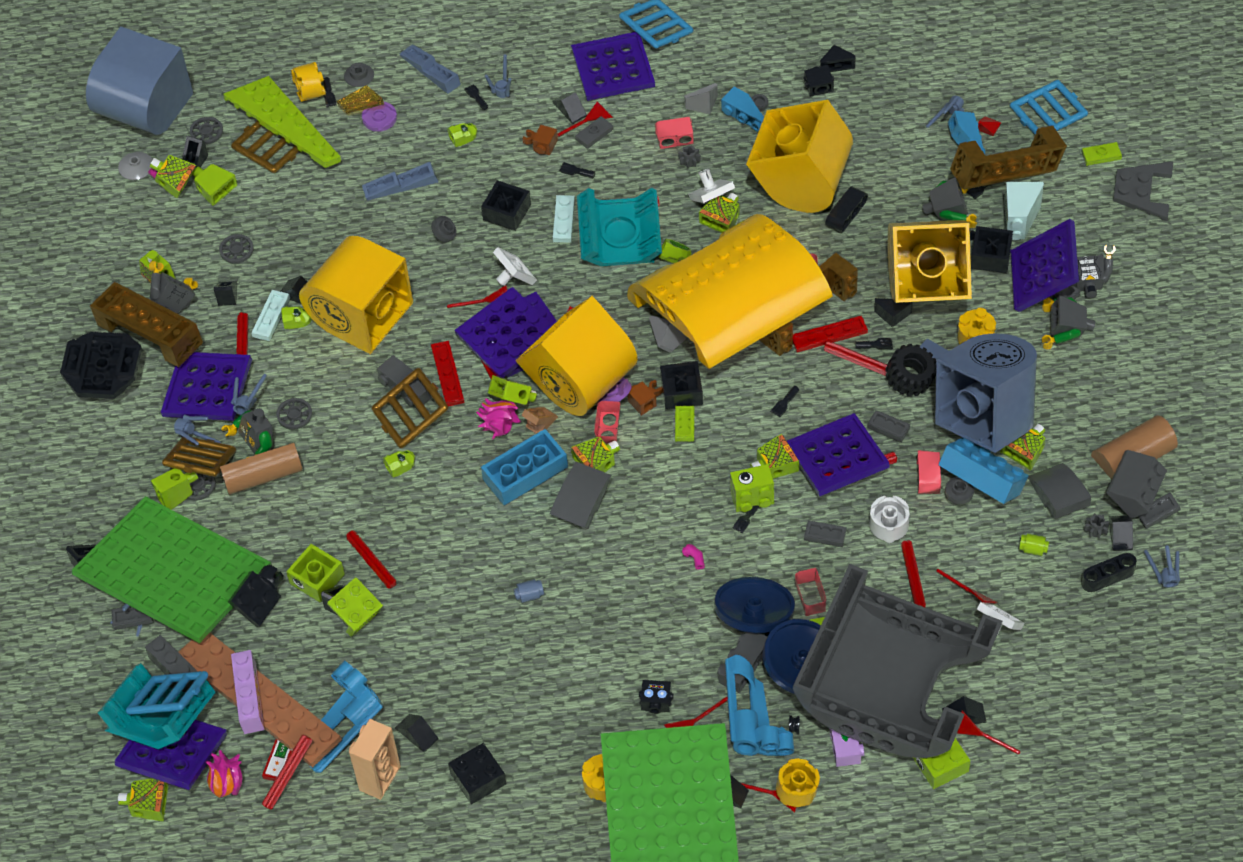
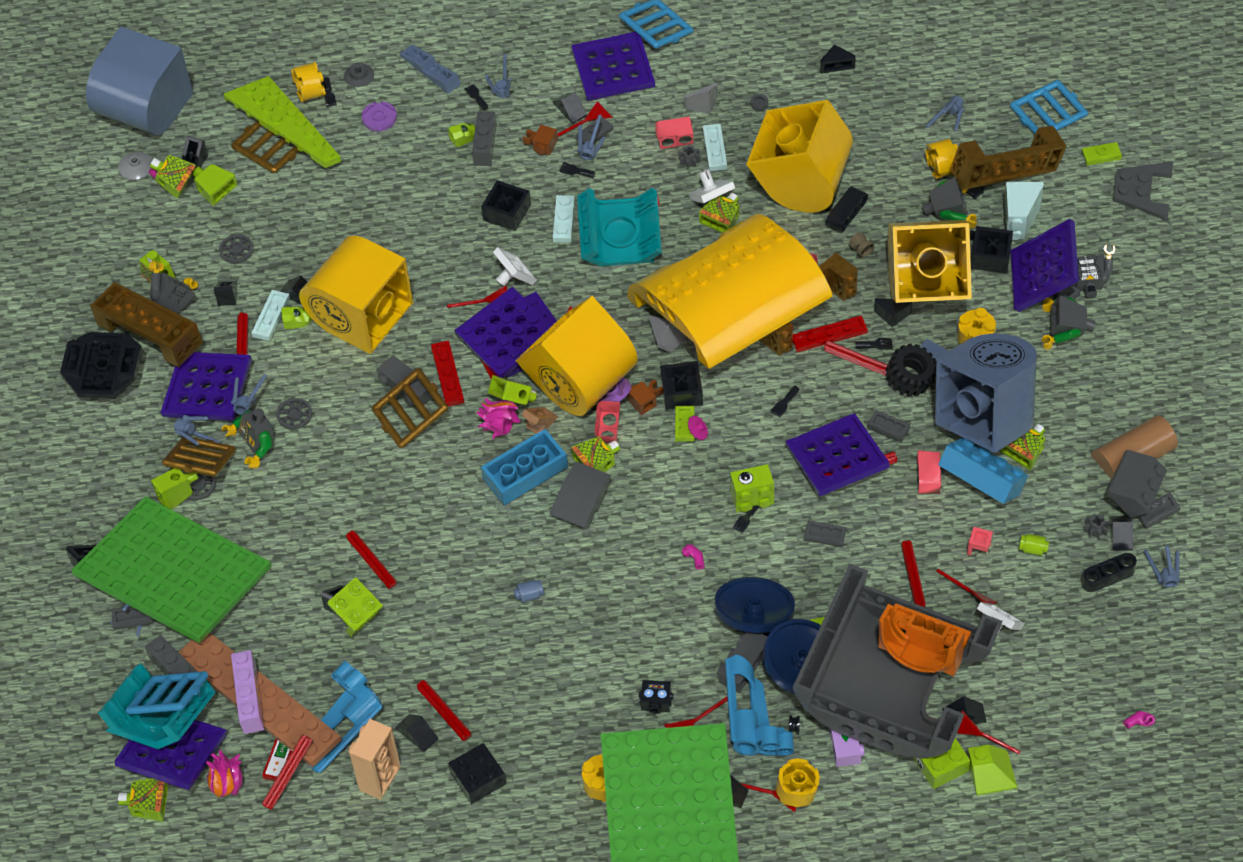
(206, 129): dark grey wheel -> none
(257, 594): black plate -> none
(261, 468): medium nougat brick -> none
(315, 572): lime brick -> none
(360, 100): clear yellow wing -> none
(394, 183): sand blue slope -> none
(399, 462): lime rock -> none
(443, 228): dark grey plate -> none
(444, 710): none -> red axle
(484, 138): none -> dark grey brick
(588, 150): none -> sand blue plant
(674, 251): lime rock -> none
(697, 427): none -> dark pink piece
(714, 147): none -> light aqua plate
(741, 106): dark azure slope -> none
(778, 456): lime torso -> none
(807, 576): coral piece -> none
(818, 80): black head -> none
(861, 244): none -> dark tan wheel
(889, 518): white brick -> none
(926, 640): none -> orange piece
(940, 157): none -> yellow brick
(959, 491): dark grey plate -> none
(965, 128): dark azure slope -> none
(980, 540): none -> coral panel
(988, 125): red slope -> none
(991, 769): none -> lime slope
(1060, 490): dark grey slope -> none
(1140, 718): none -> dark pink arm

